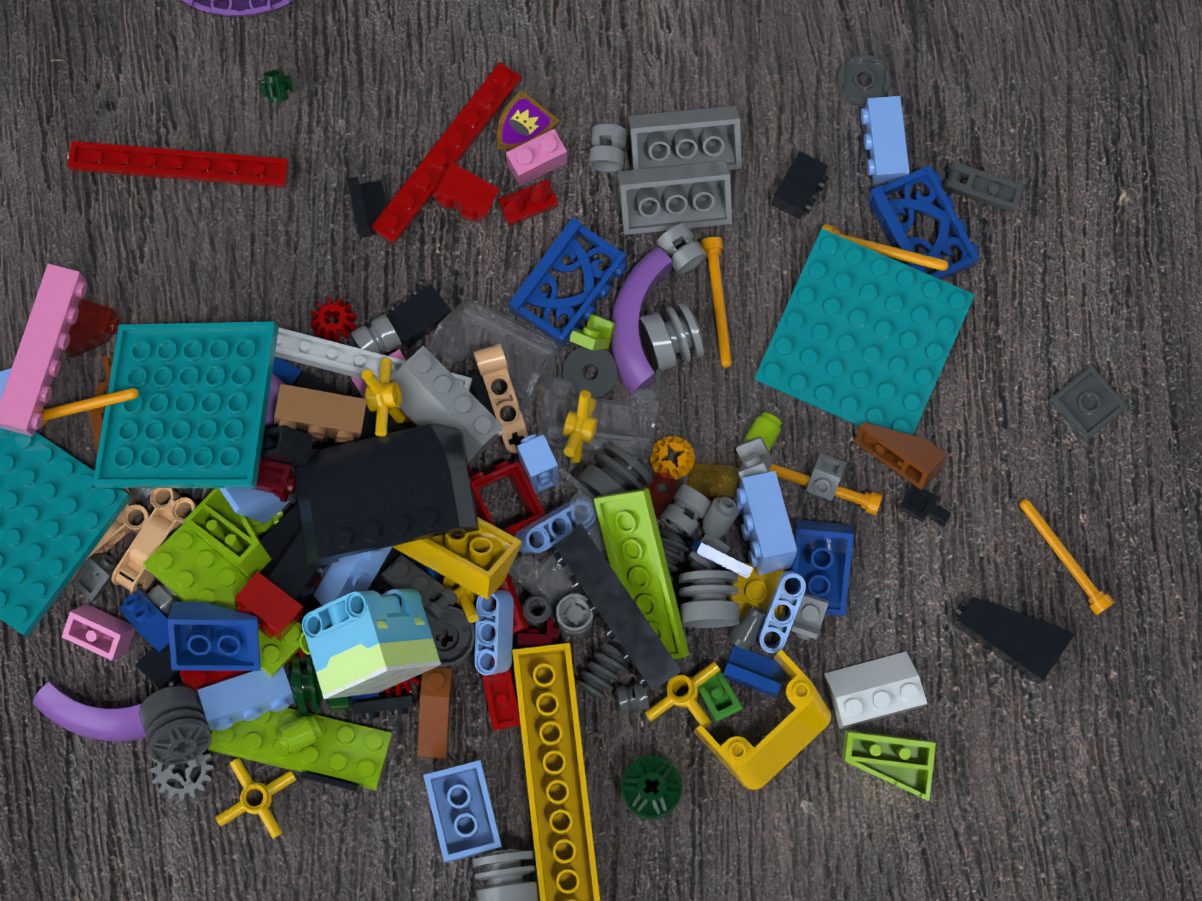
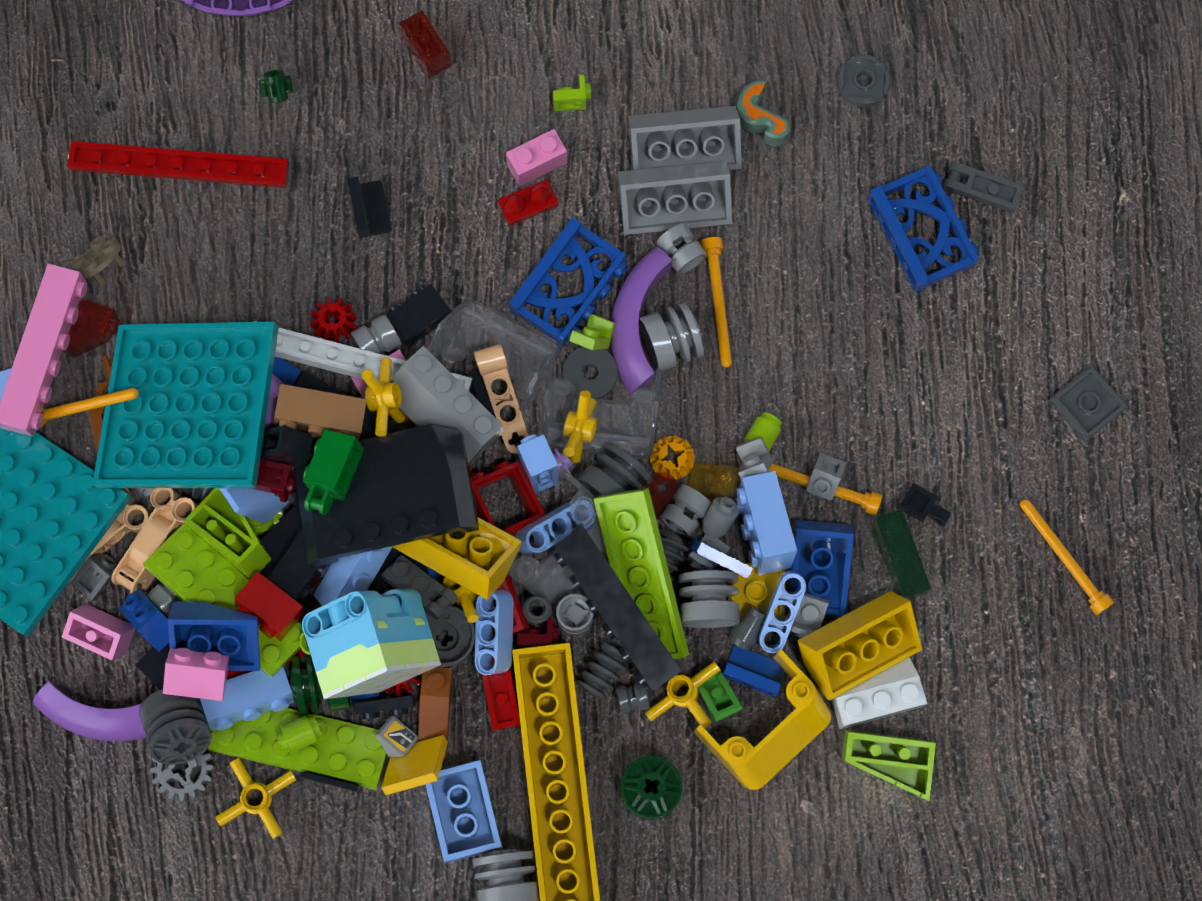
(98, 257): none -> dark tan plate
(196, 674): none -> bright pink brick
(331, 470): none -> green brick
(396, 737): none -> slope
(417, 767): none -> yellow tile
(425, 44): none -> clear red brick
(448, 149): red plate -> none
(464, 193): red brick -> none
(523, 121): shield -> none
(562, 461): none -> lavender plate
(570, 98): none -> lime bracket
(608, 148): light grey wheel -> none
(759, 119): none -> sand green animal
(800, 185): black brick -> none
(861, 644): none -> yellow slope
(863, 336): teal plate -> none
(885, 139): light blue brick -> none
(893, 252): light orange piece -> none
(901, 555): none -> clear green brick
(904, 453): dark orange slope -> none
(1014, 637): black slope -> none

